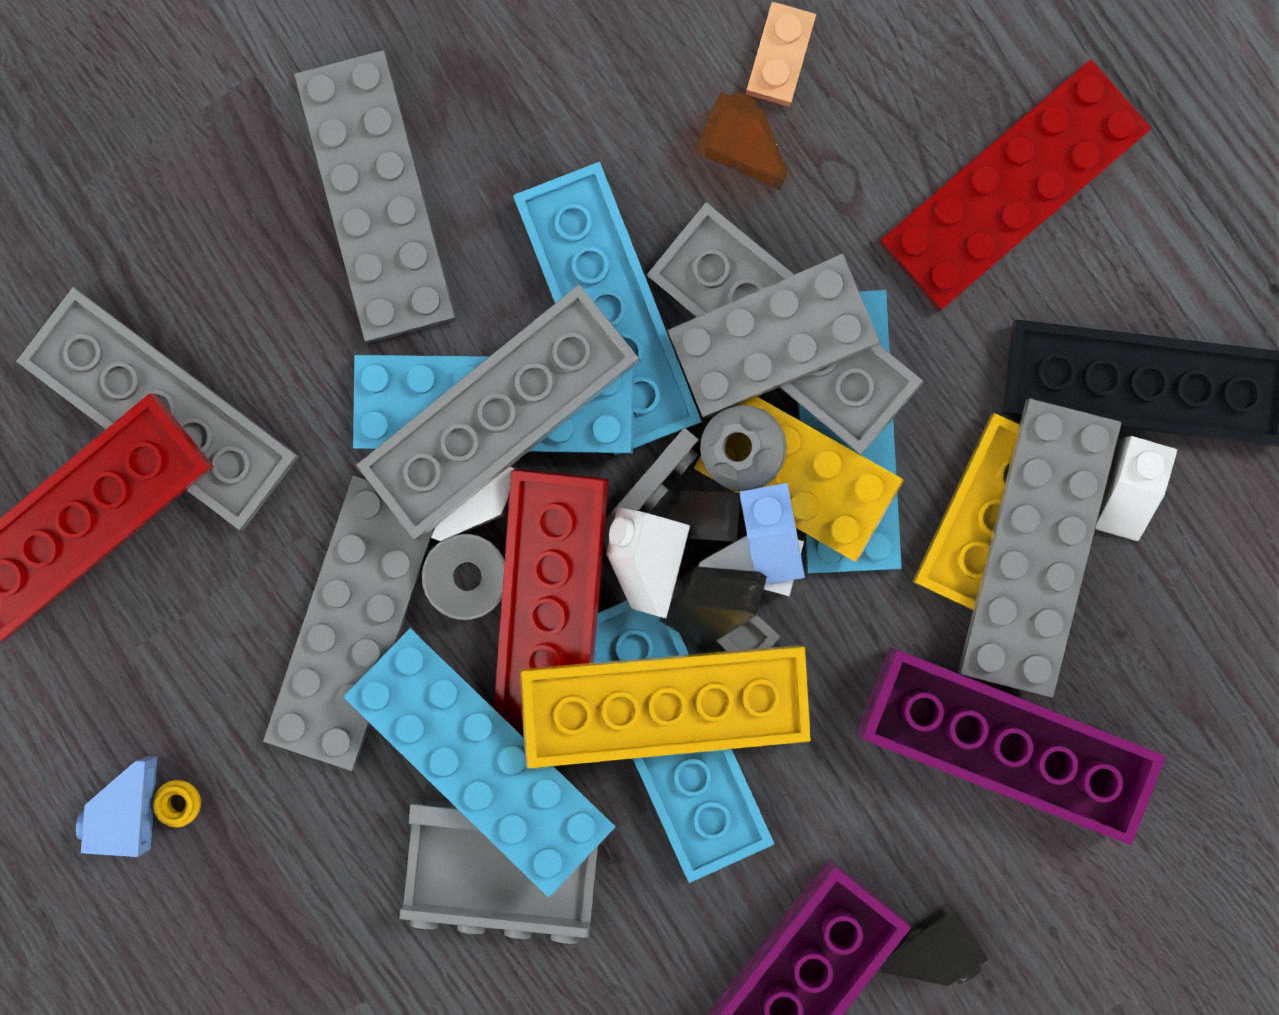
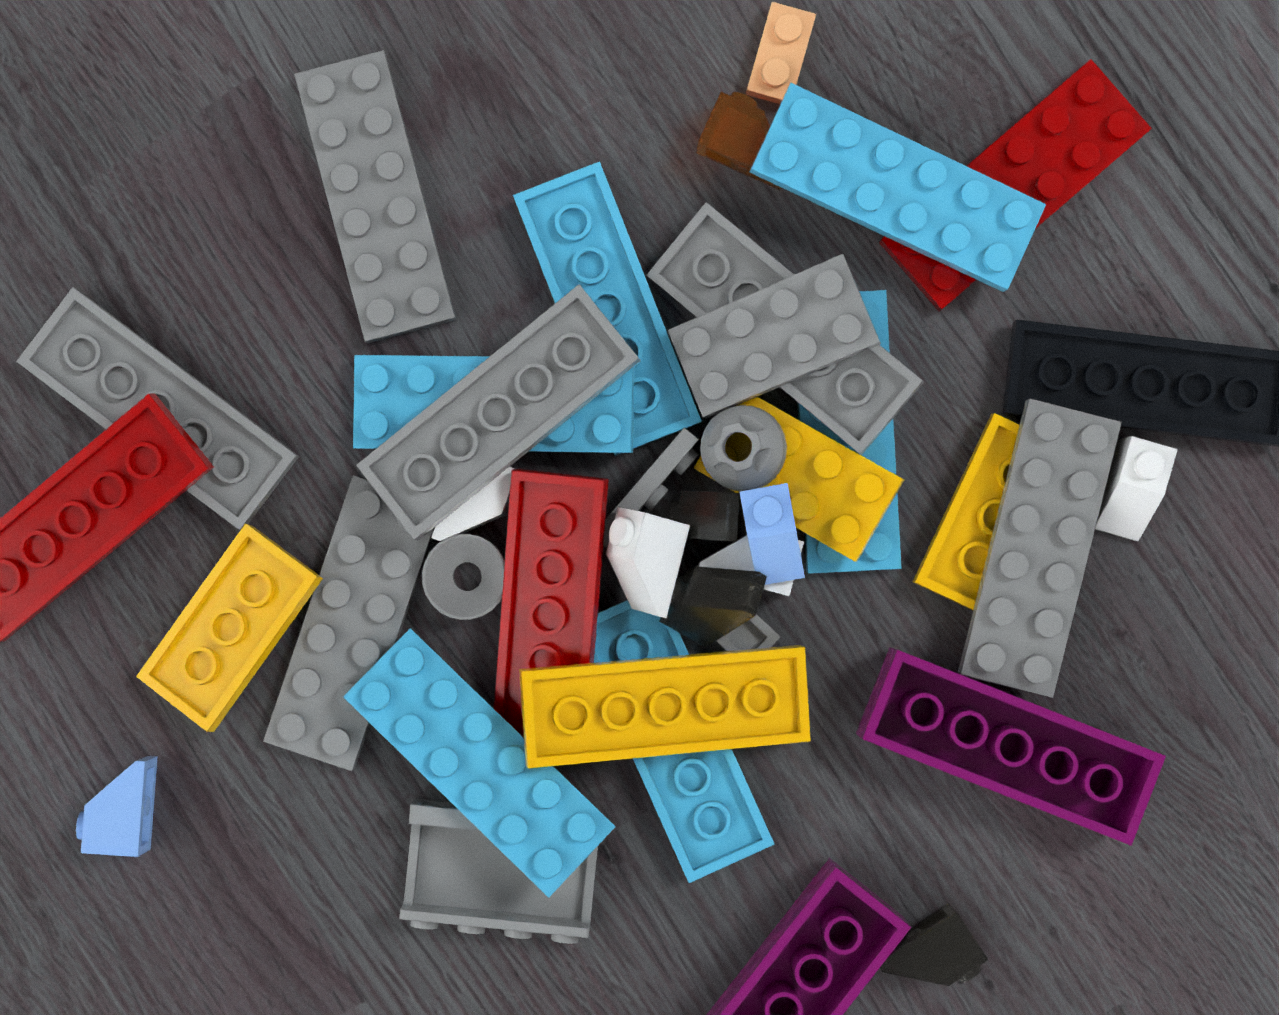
(164, 810): yellow plate -> none
(229, 628): none -> yellow plate
(897, 187): none -> medium azure plate

